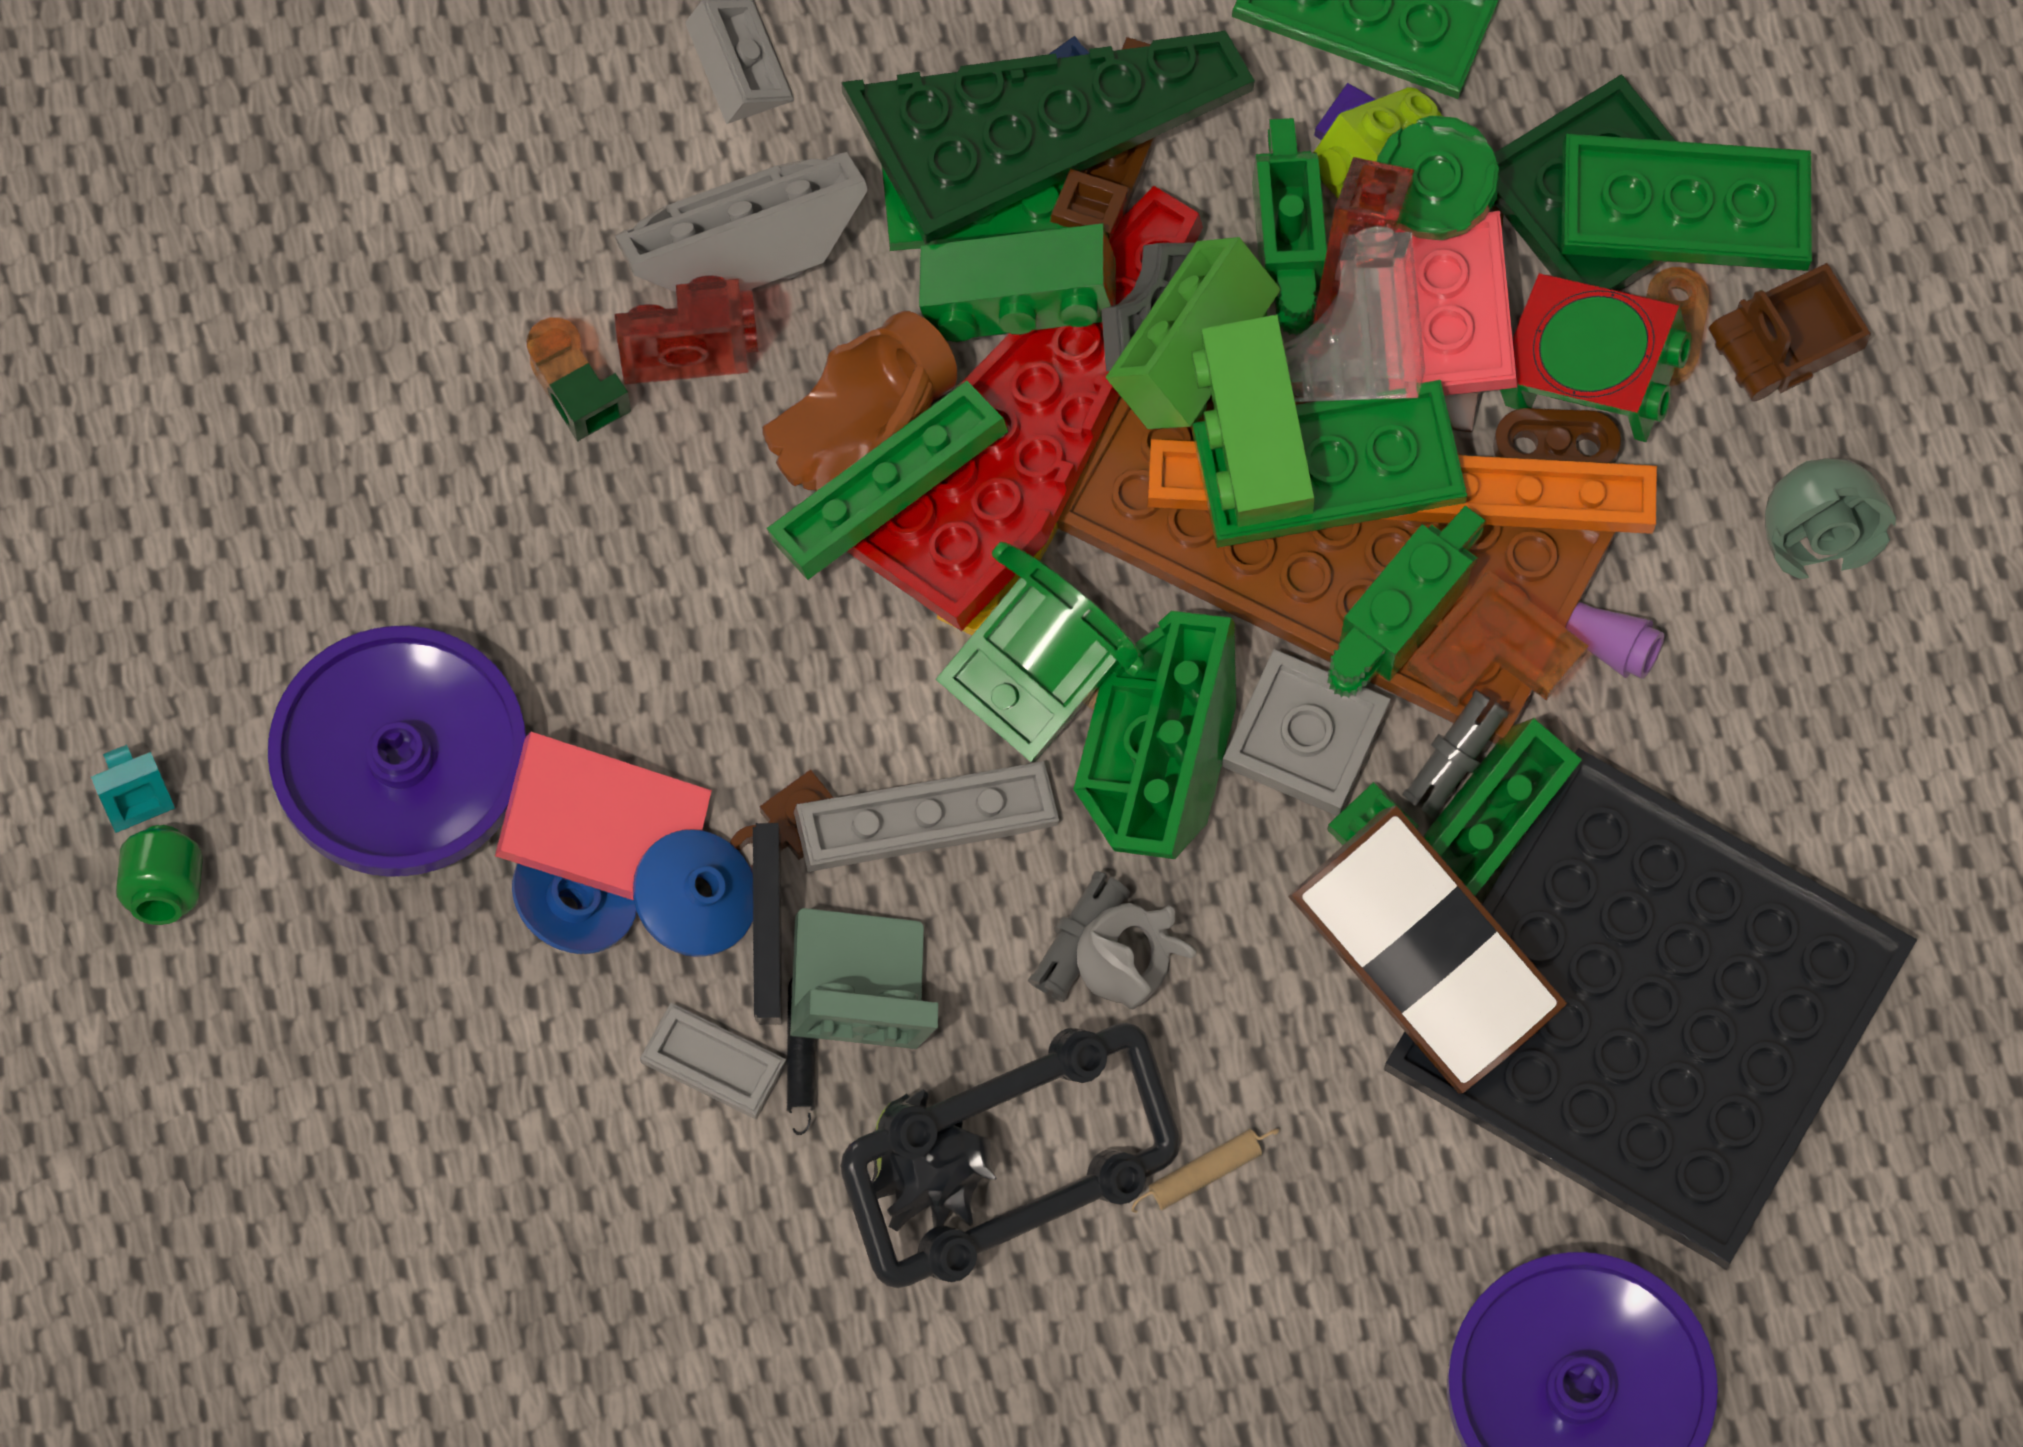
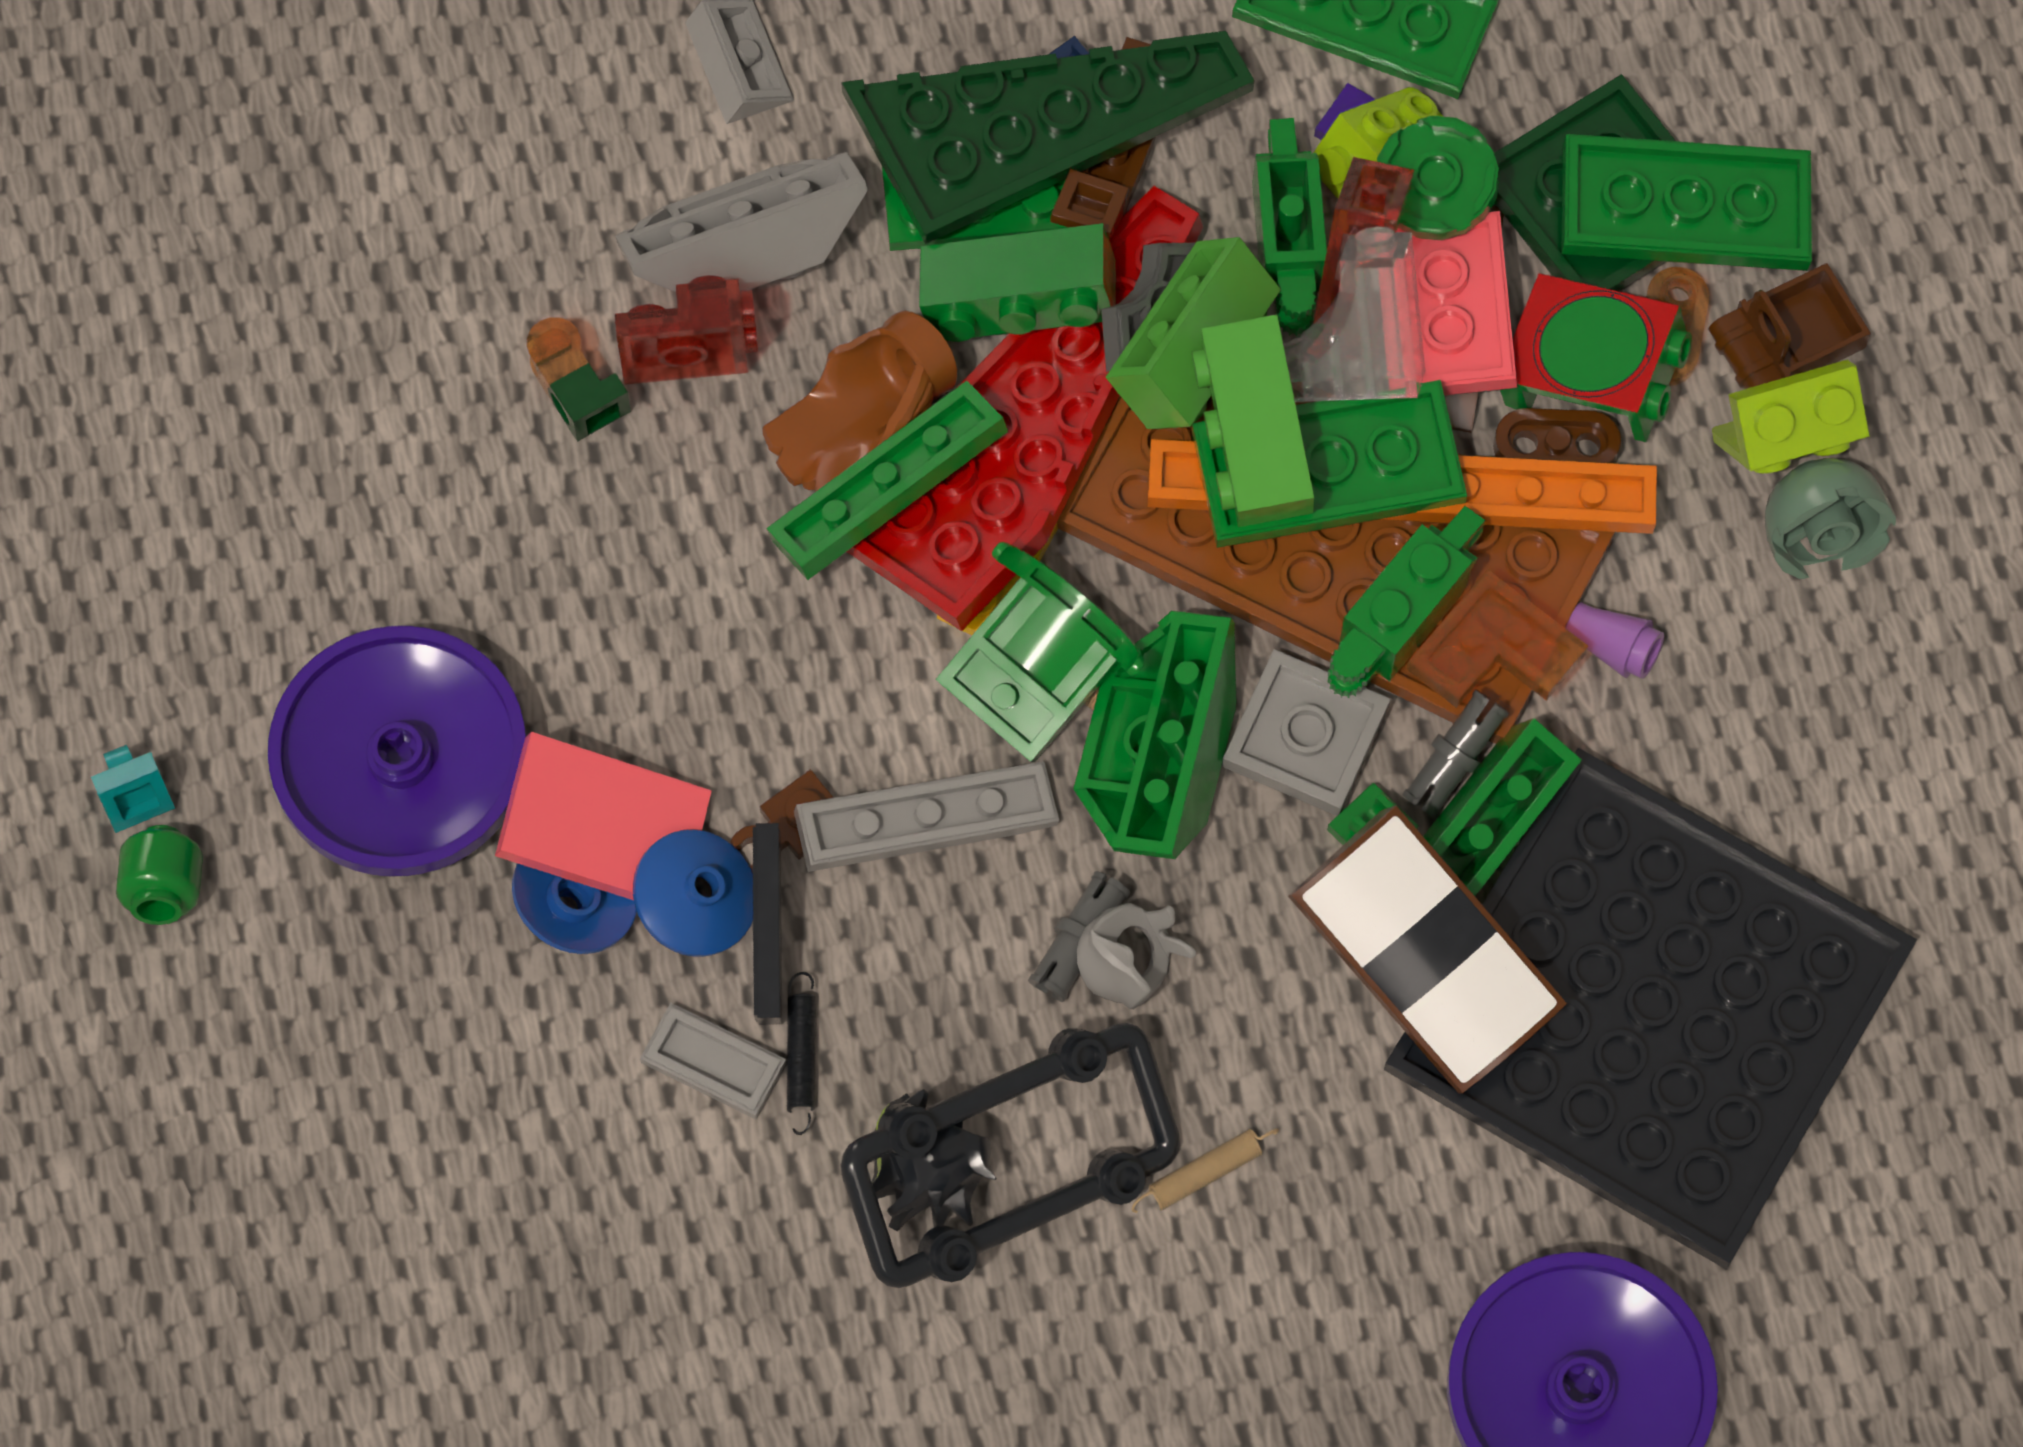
(859, 980): sand green bracket -> none
(1794, 418): none -> lime bracket

